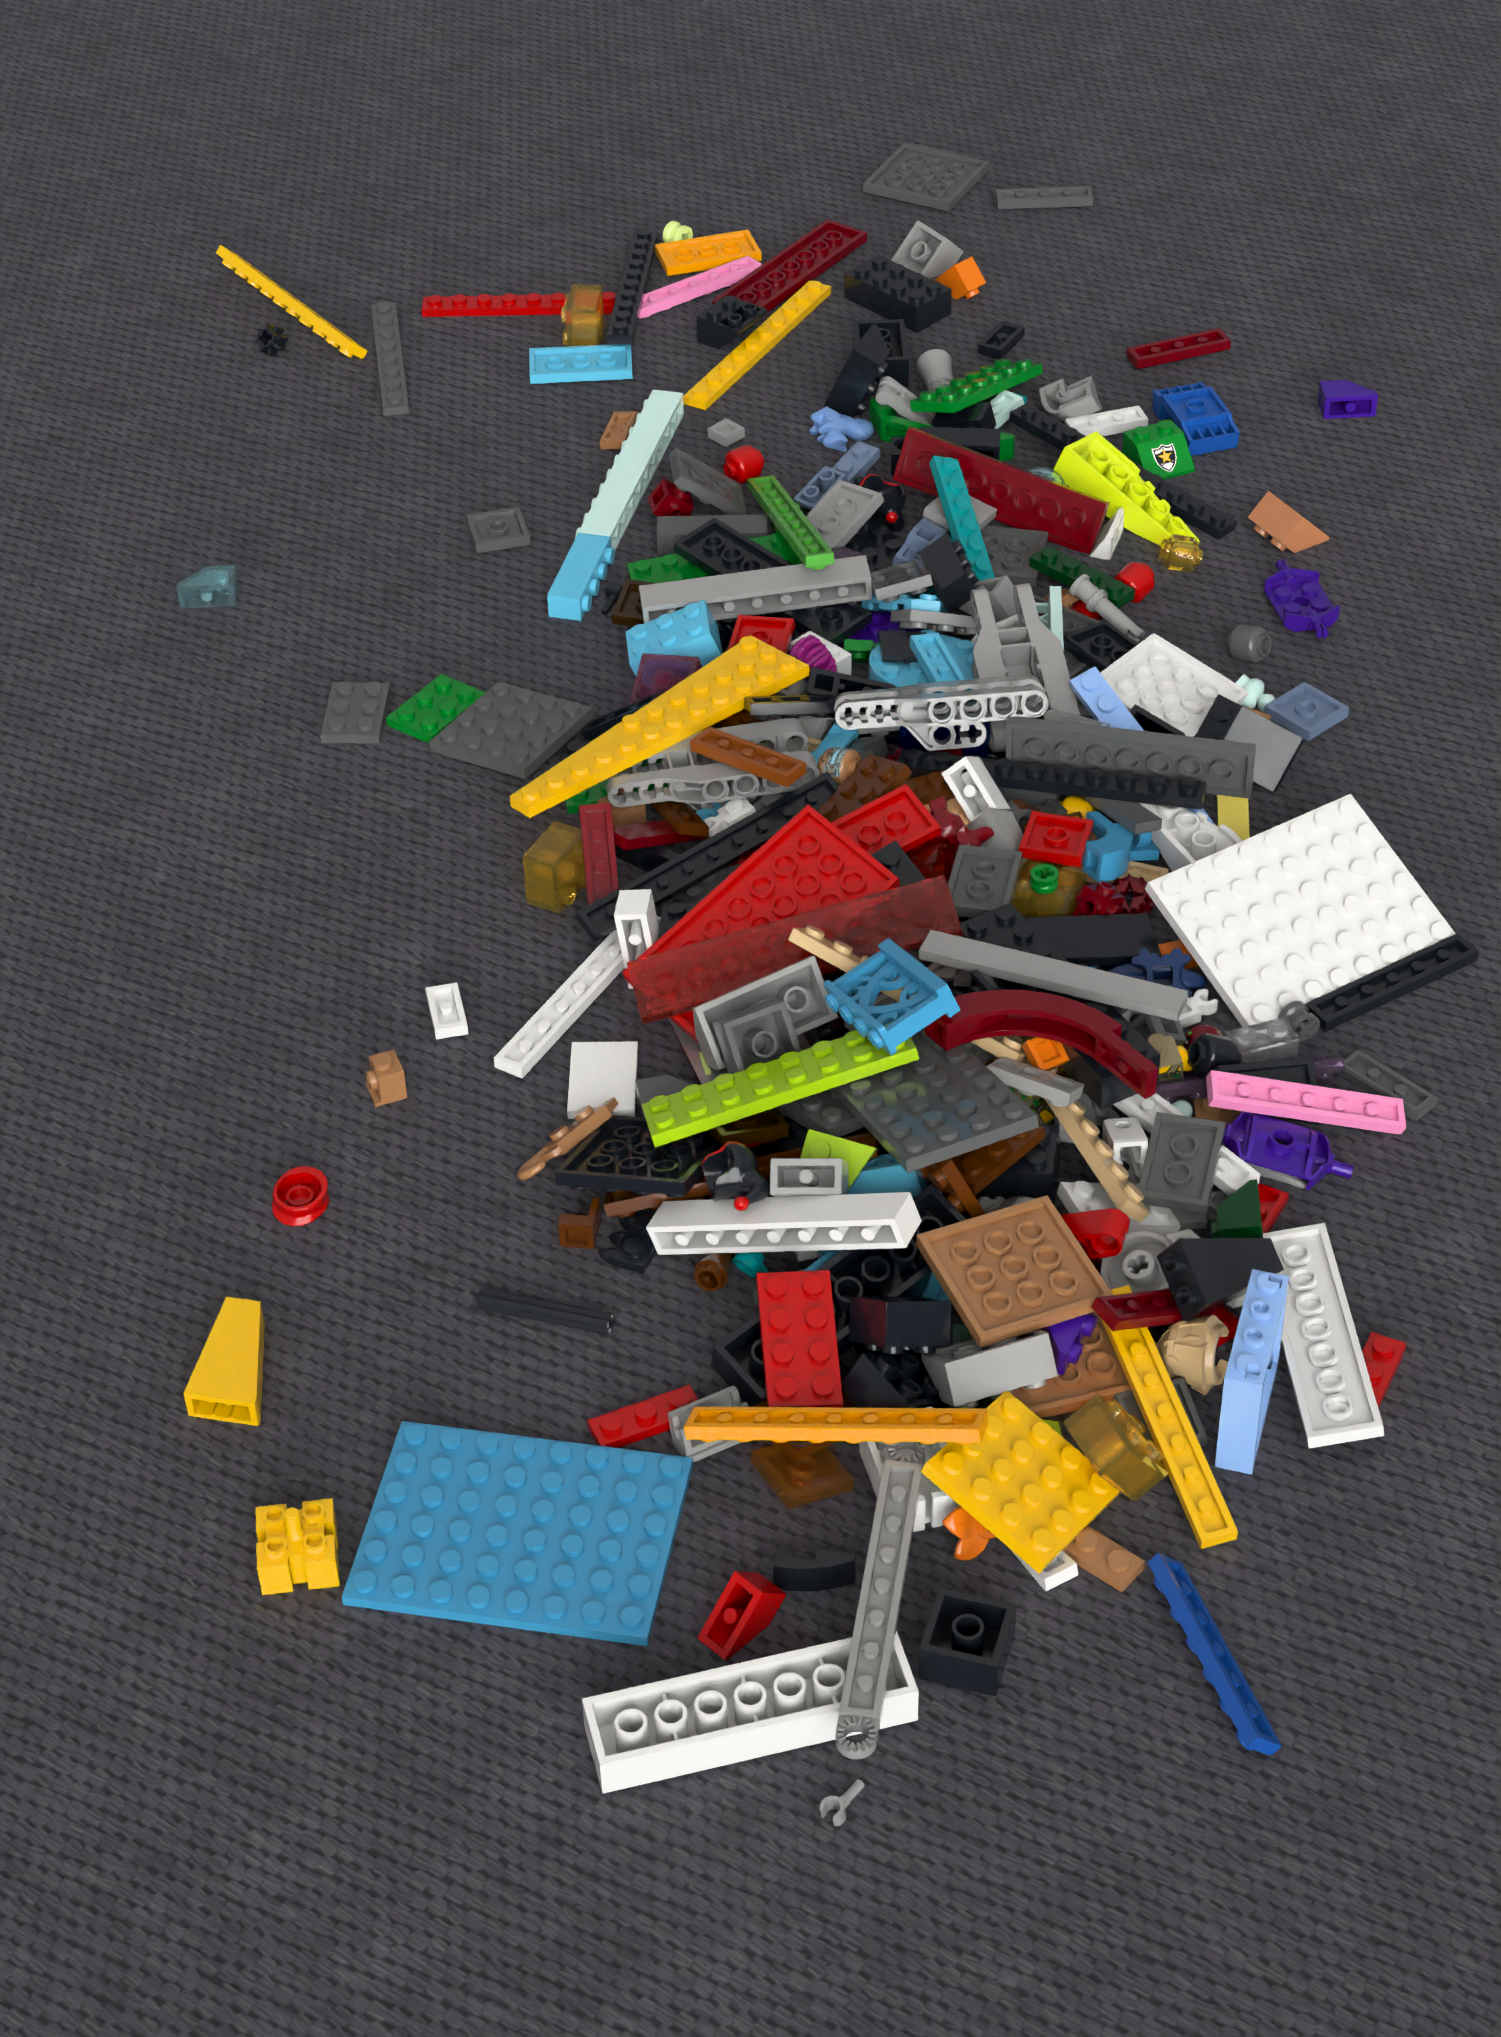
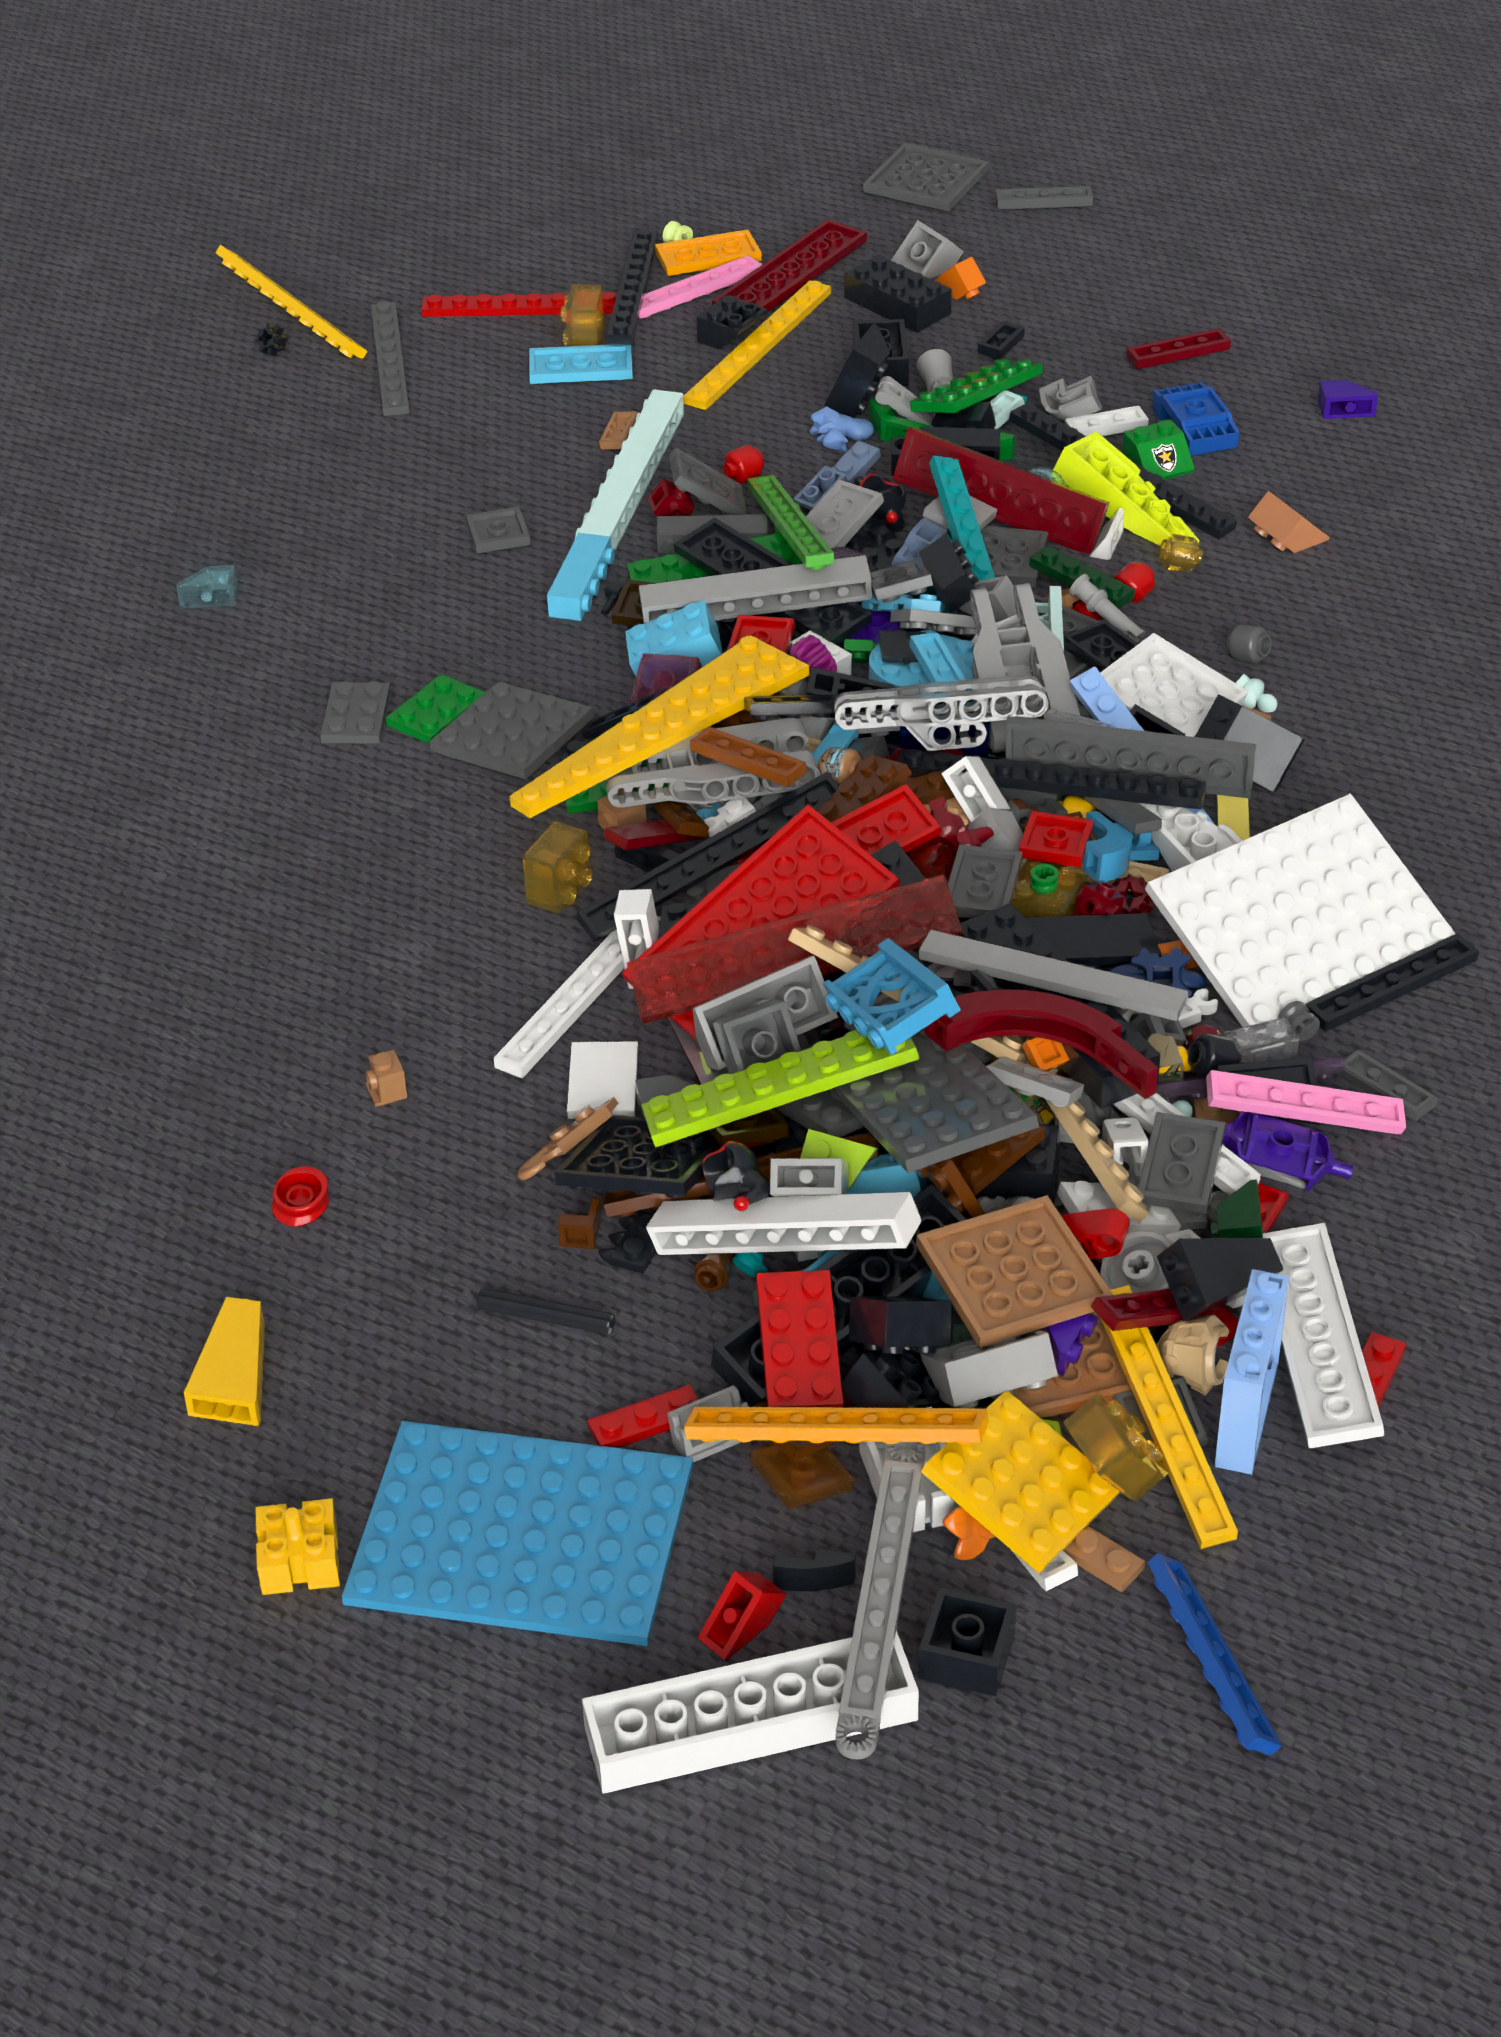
(446, 1011): white plate -> none
(598, 850): dark red plate -> none
(726, 432): light grey plate -> none
(840, 1803): light grey hand -> none
(1299, 587): dark purple plate -> none
(1306, 711): sand blue plate -> none

